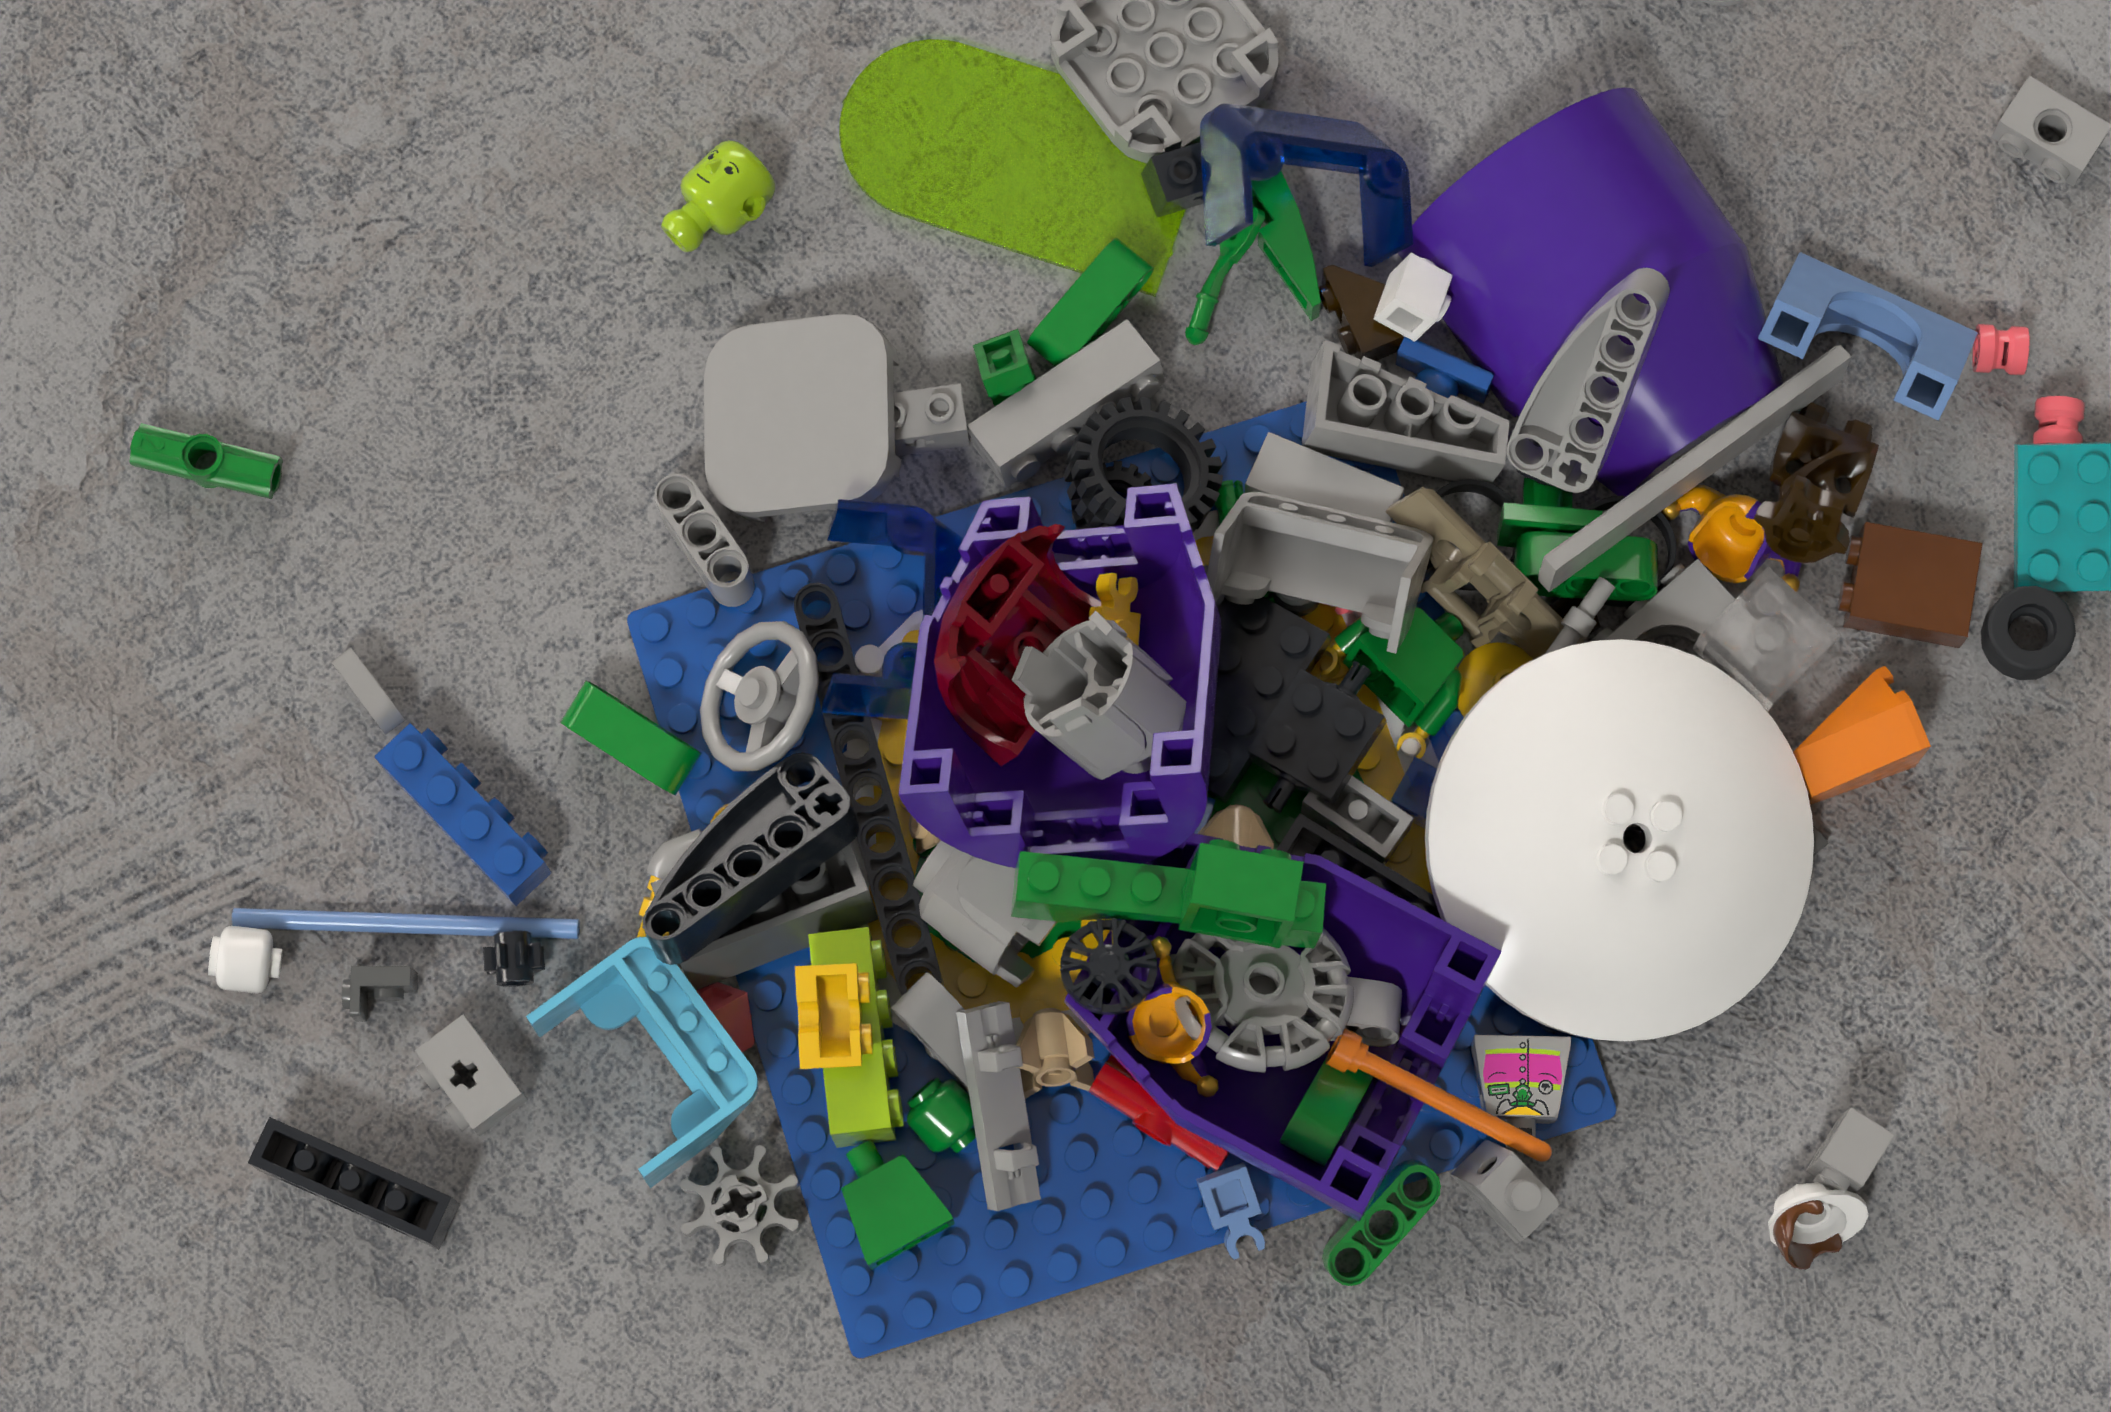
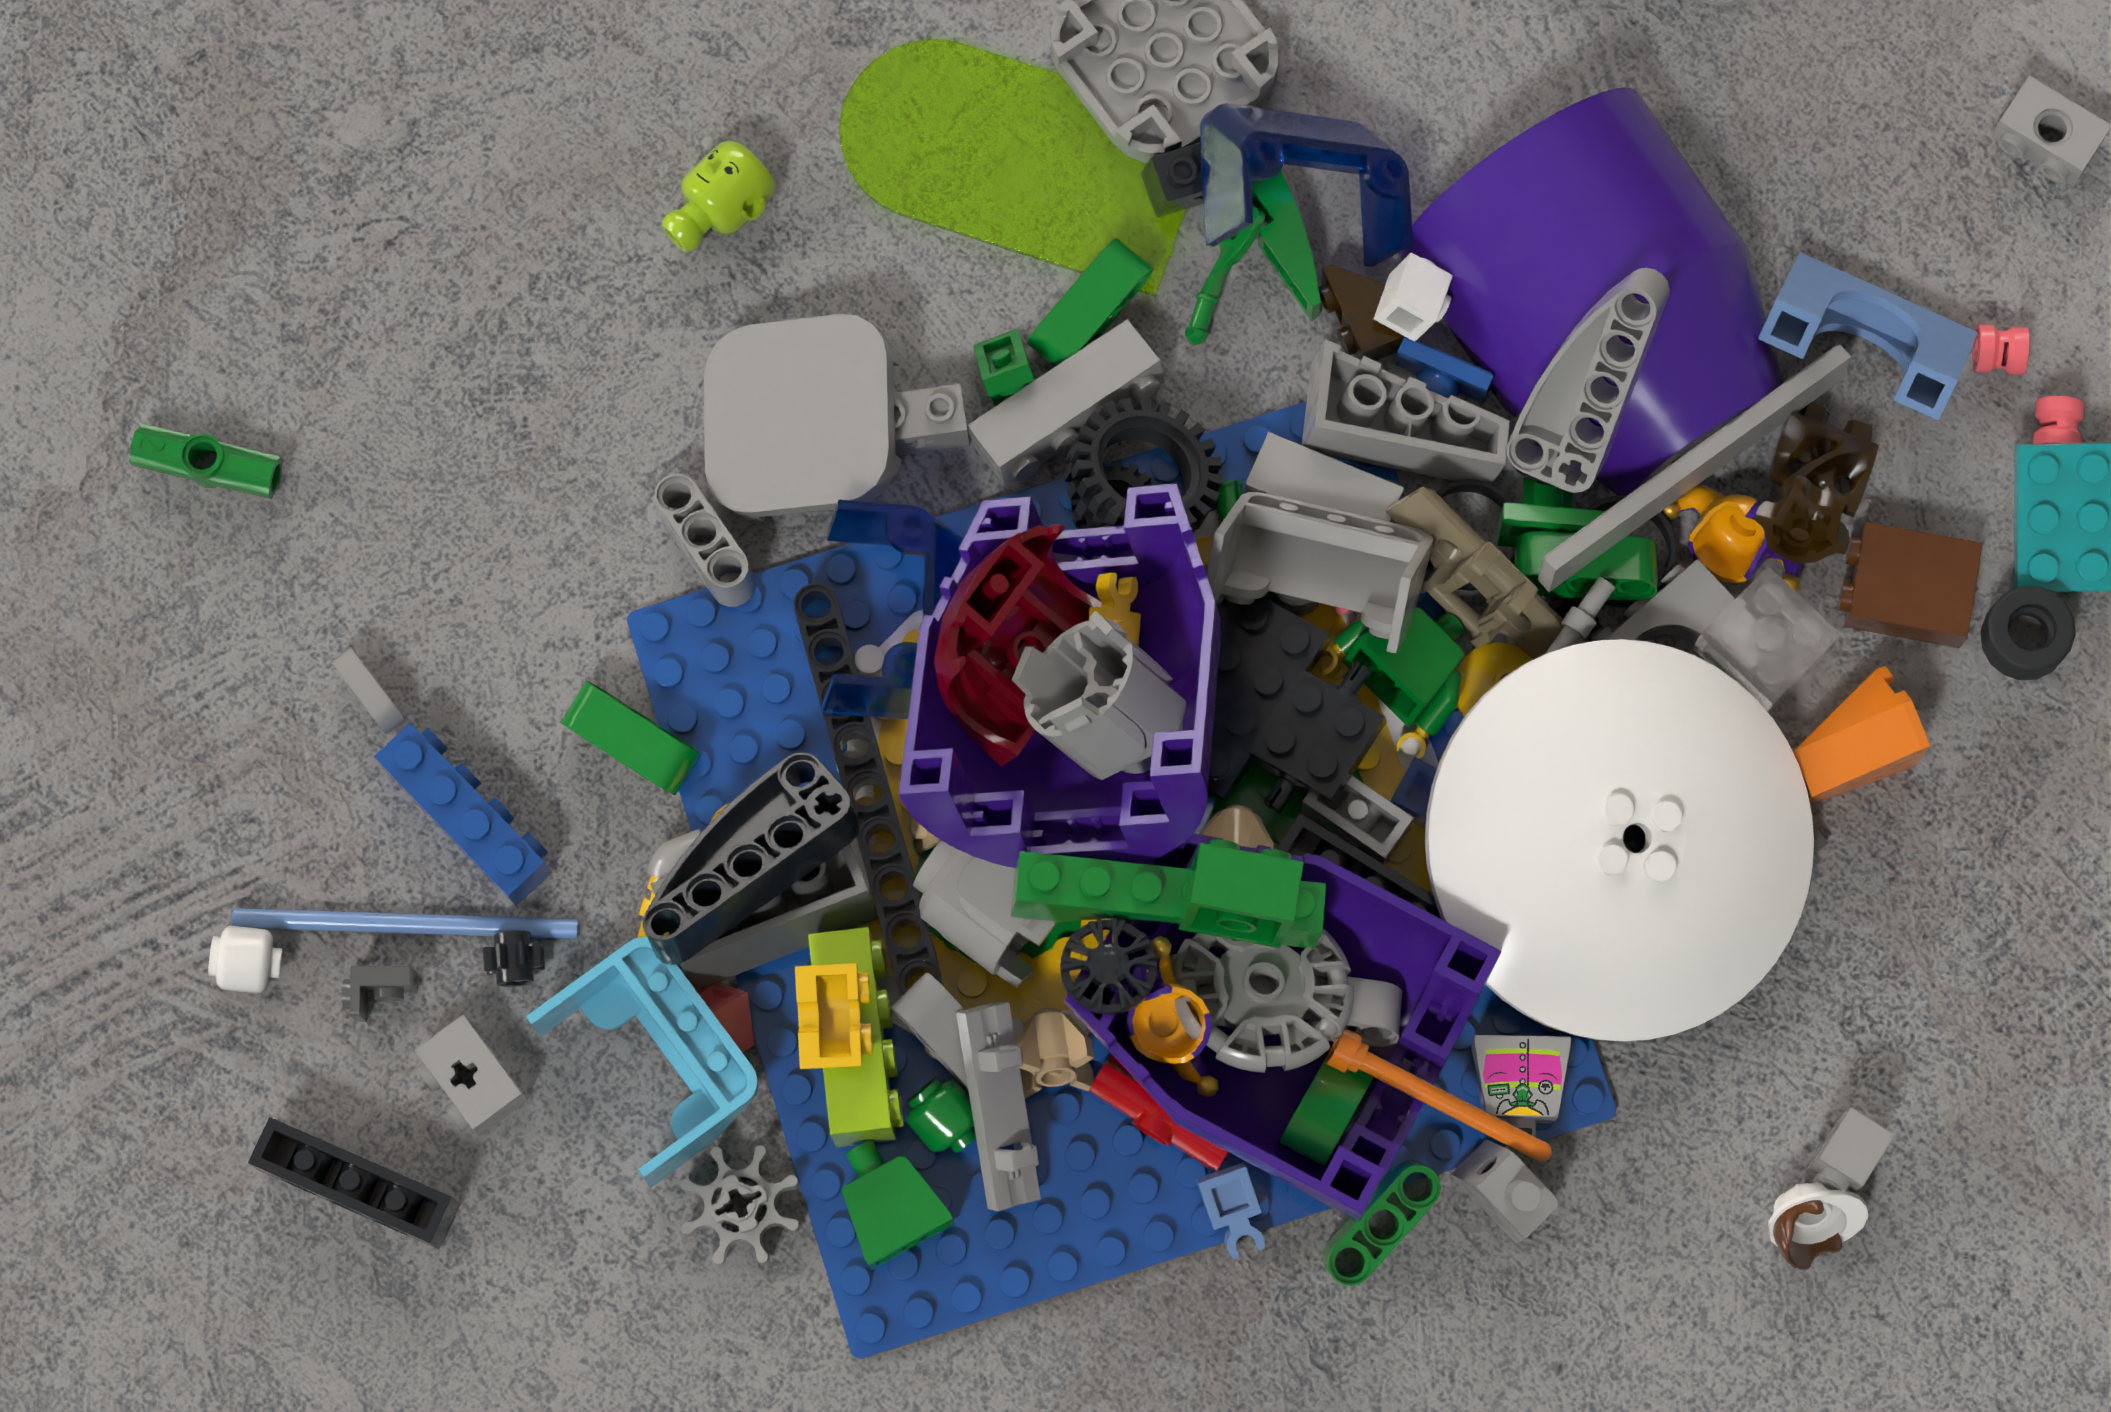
(771, 701): light grey piece -> none

